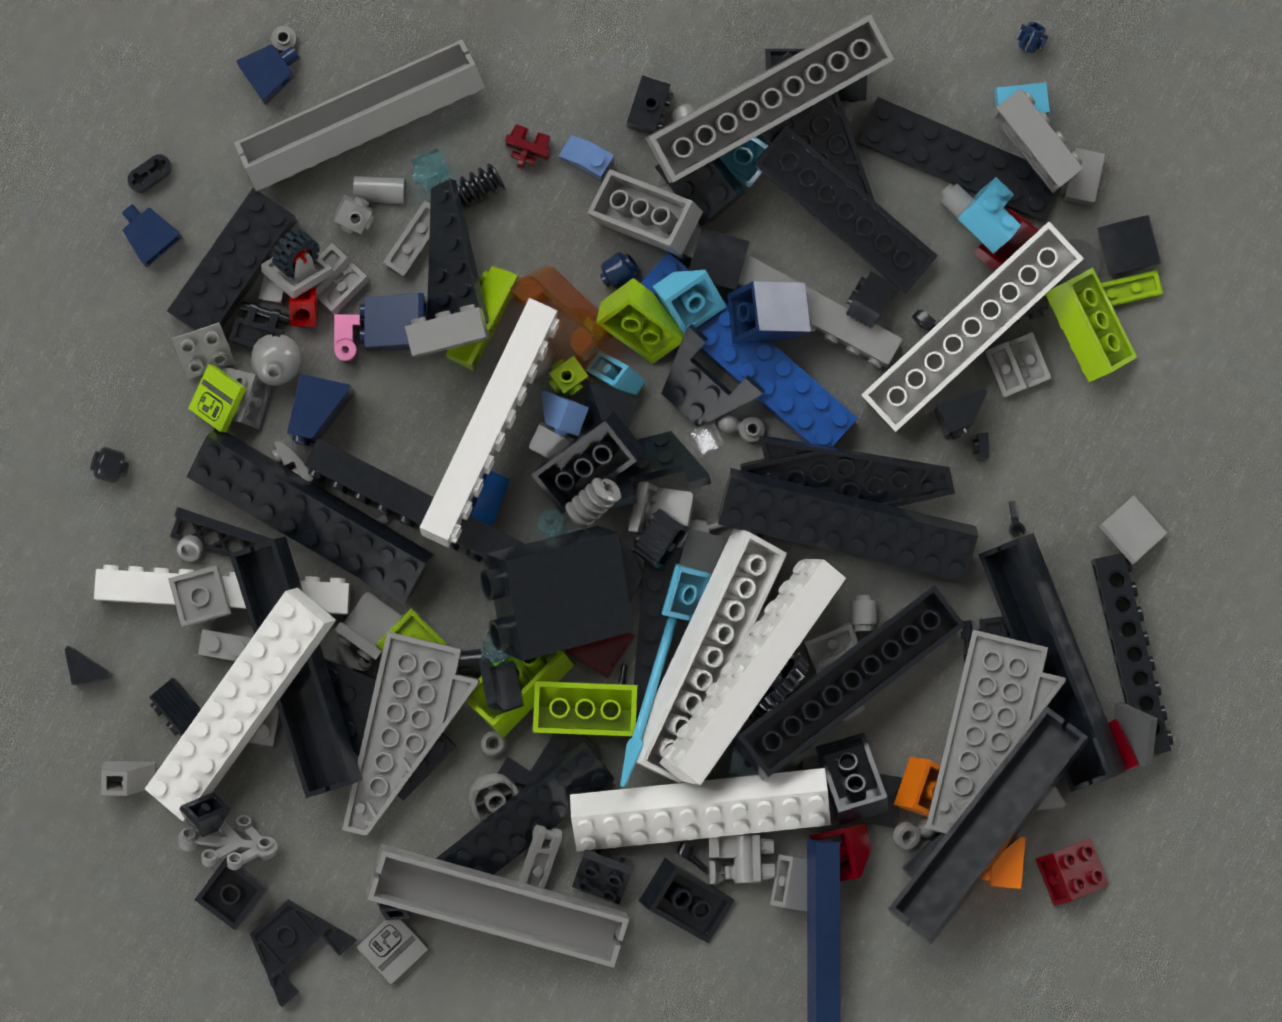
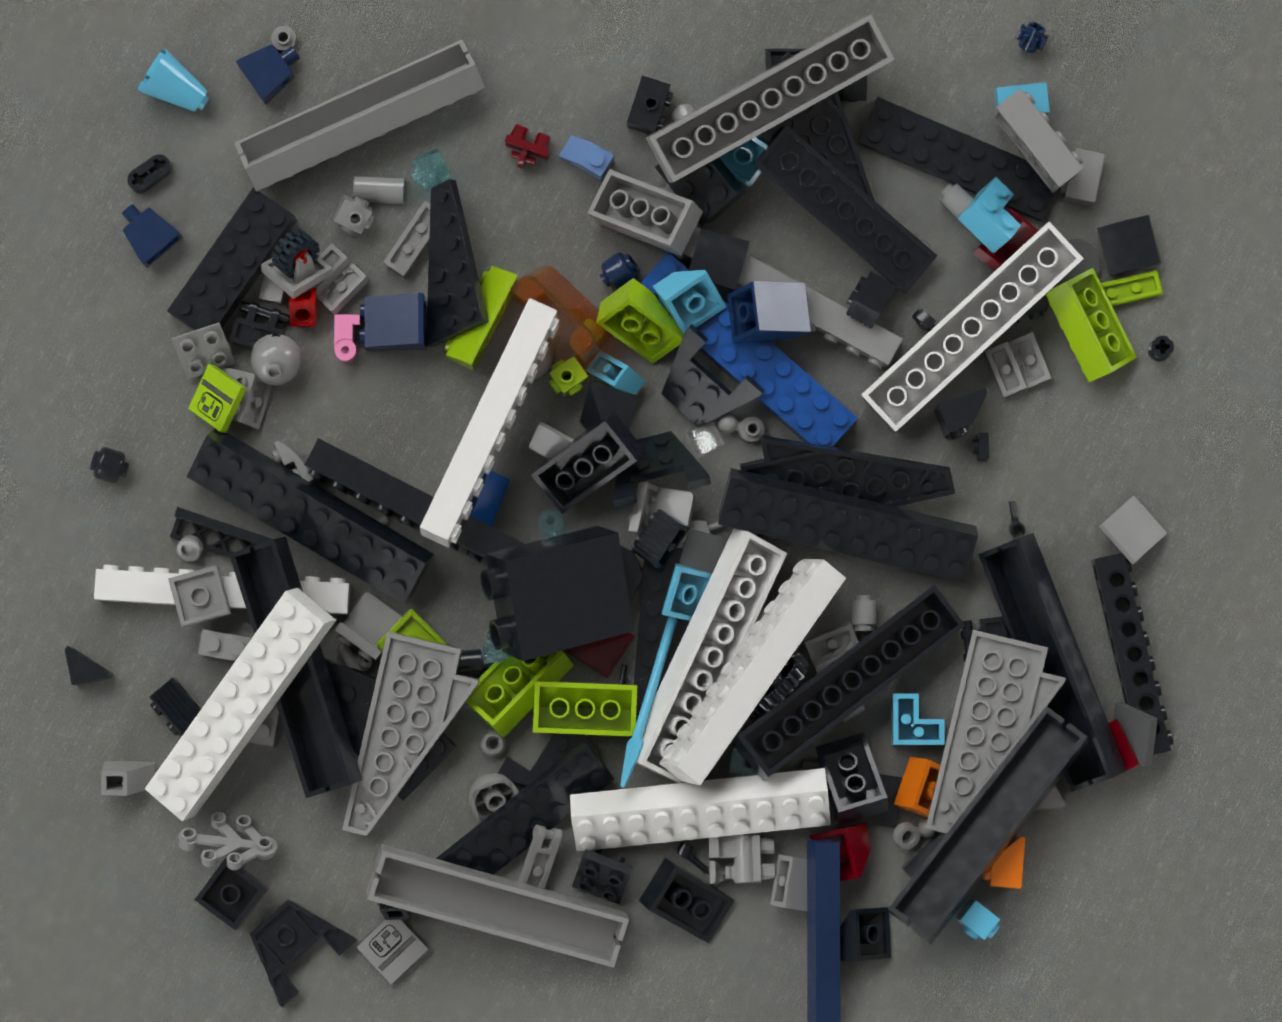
(173, 83): none -> medium azure cone
(205, 814): black slope -> none
(316, 408): dark blue slope -> none
(446, 331): light grey brick -> none
(479, 185): black piece -> none
(501, 686): black panel -> none
(563, 414): medium blue slope -> none
(593, 502): light grey piece -> none
(865, 935): none -> black slope
(908, 728): none -> medium azure brick
(978, 921): none -> medium azure brick
(1072, 872): dark red bracket -> none
(1165, 343): none -> black bush

